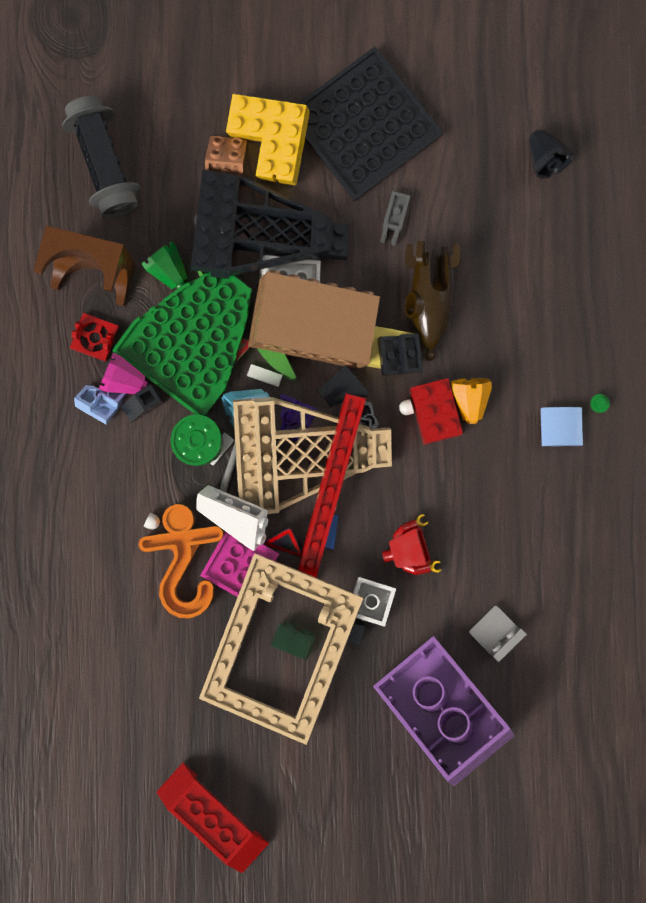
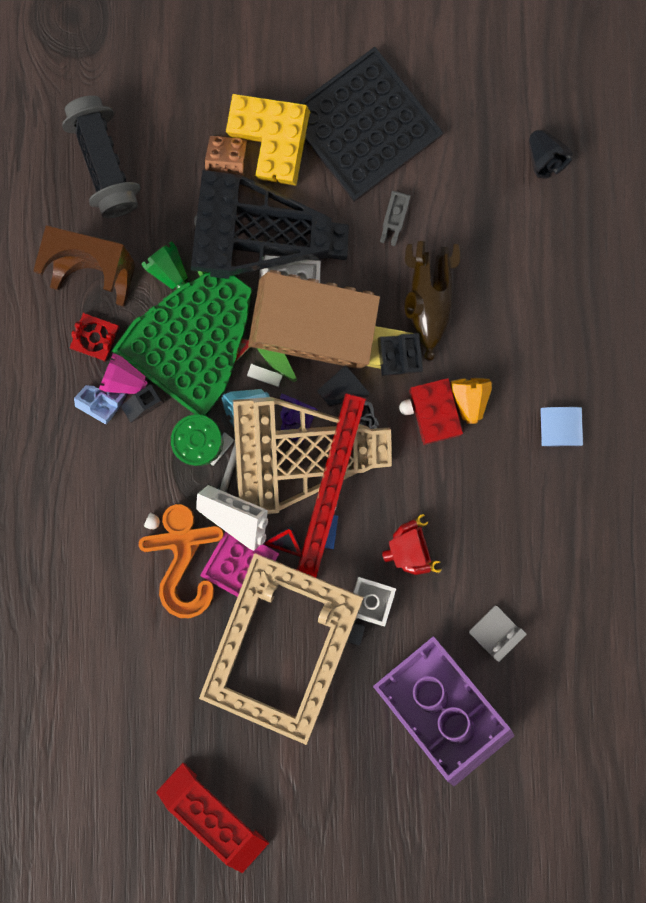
(293, 641): clear green brick -> none
(599, 403): green plate -> none

